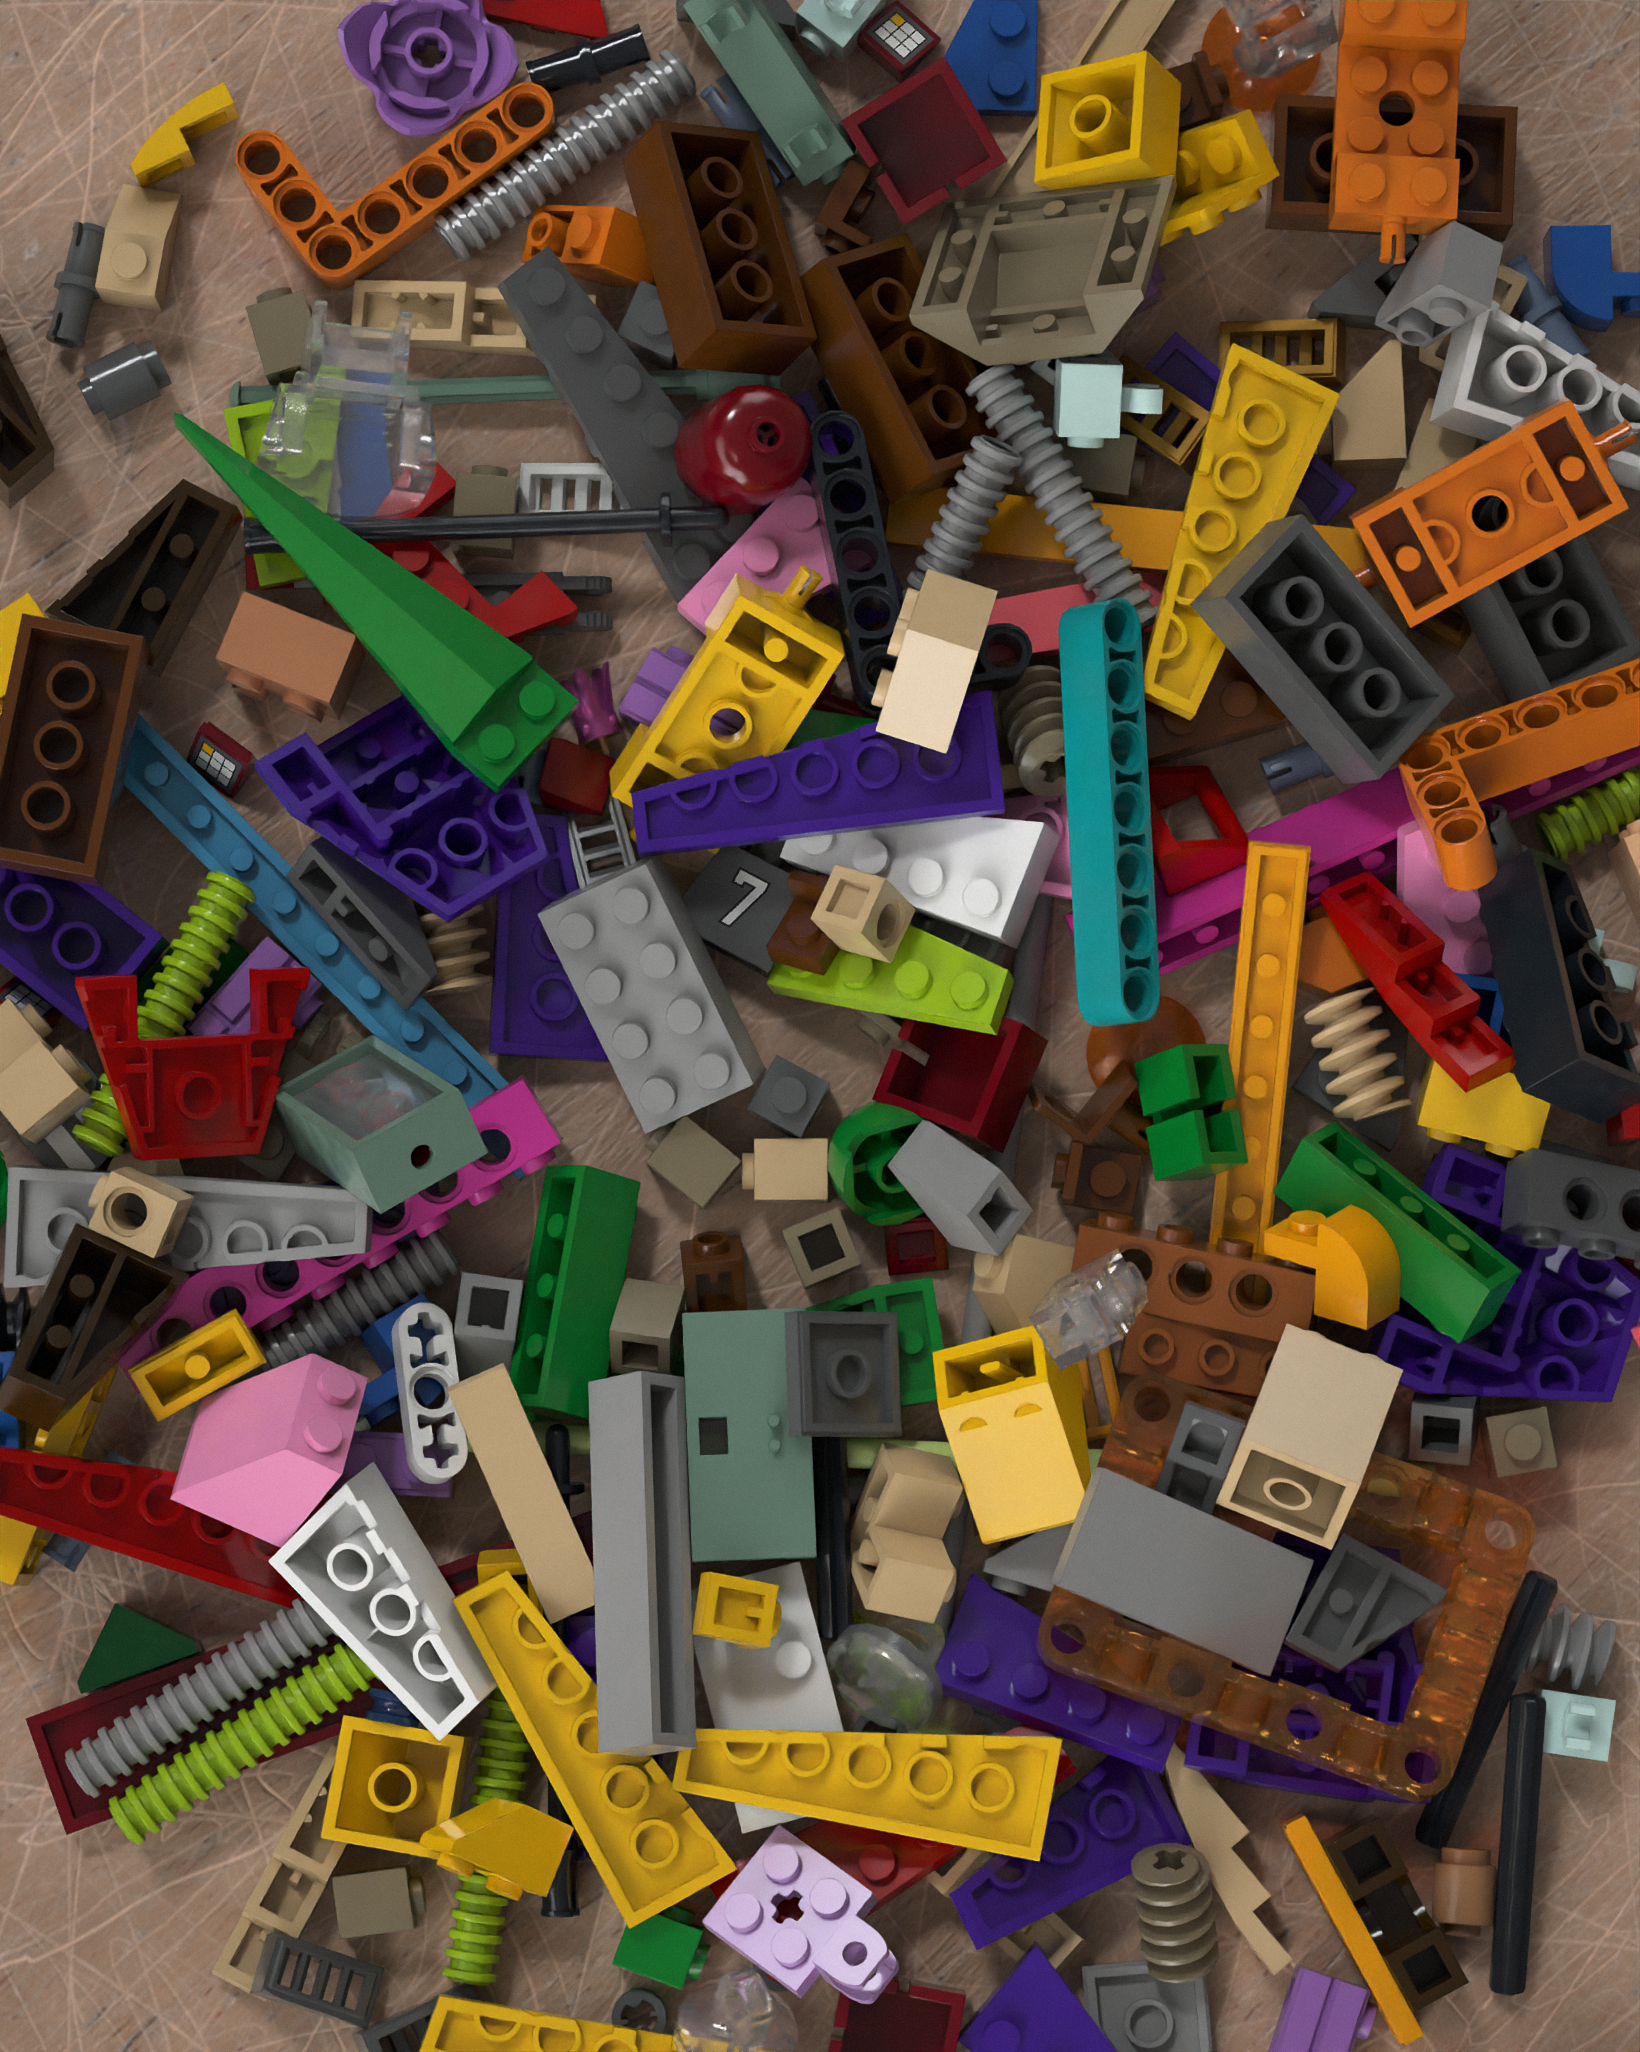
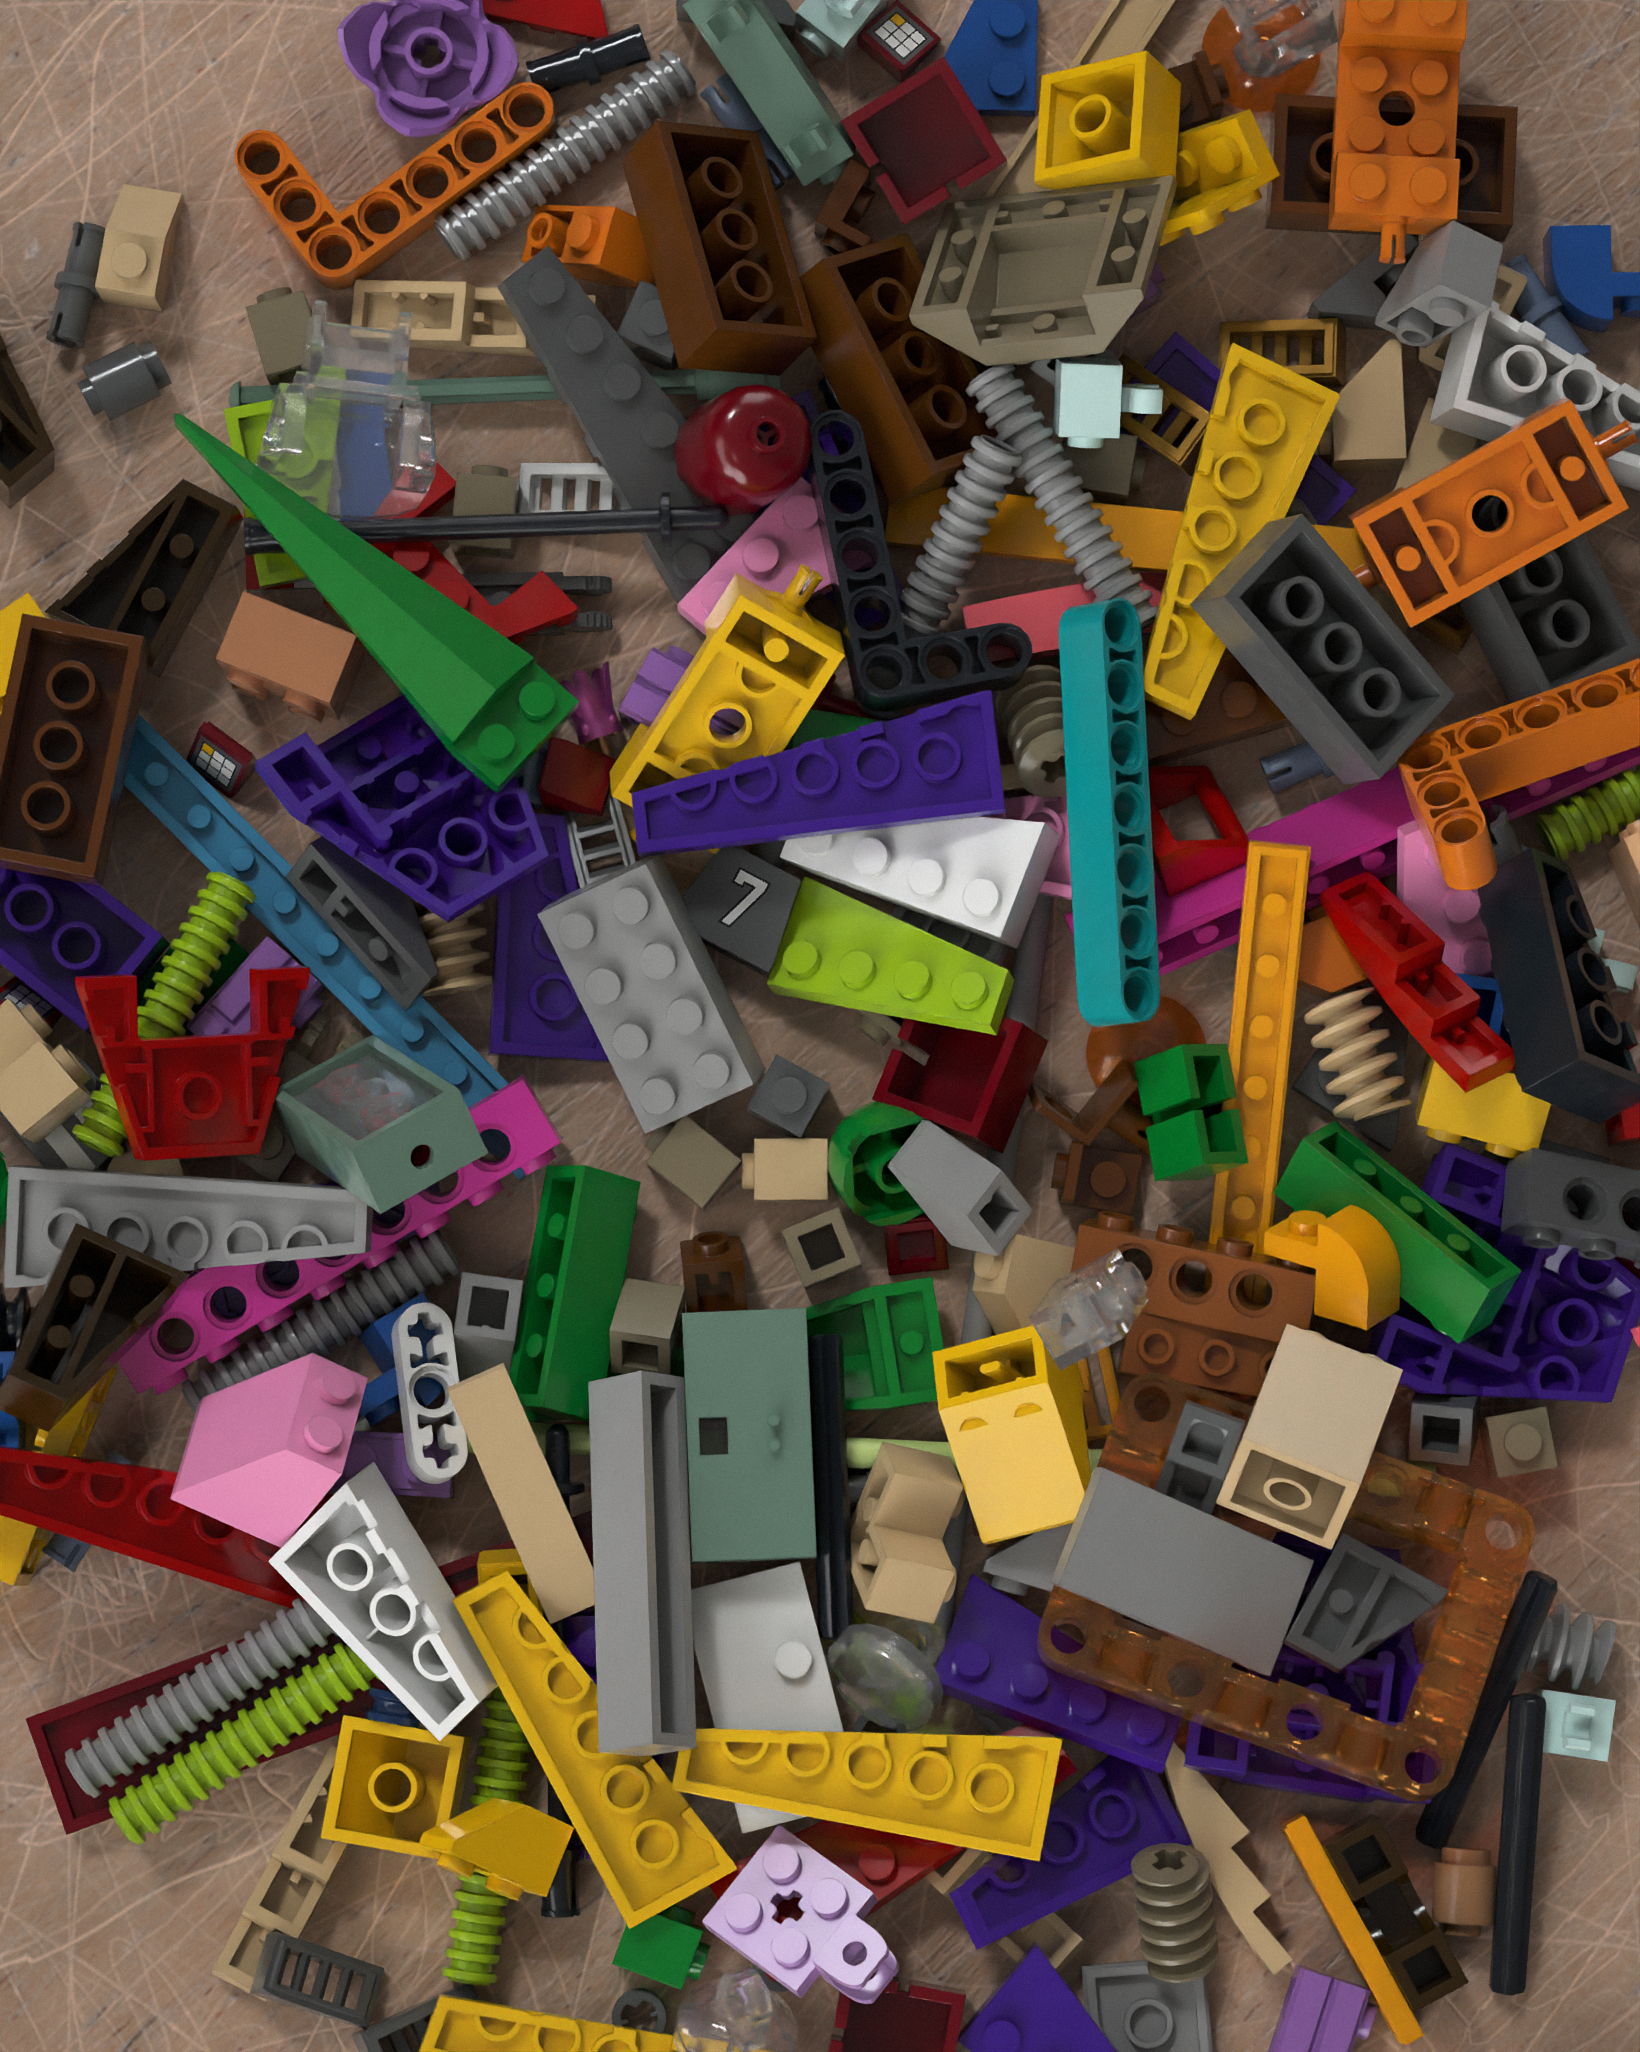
(131, 1646): dark green slope -> none
(164, 1204): tan brick -> none
(167, 147): yellow slope -> none
(197, 1364): yellow slope -> none
(378, 1901): dark tan brick -> none
(737, 1610): yellow bracket -> none
(797, 938): reddish brown bracket -> none
(843, 1374): dark grey tile -> none
(863, 913): tan brick -> none
(936, 655): tan brick -> none

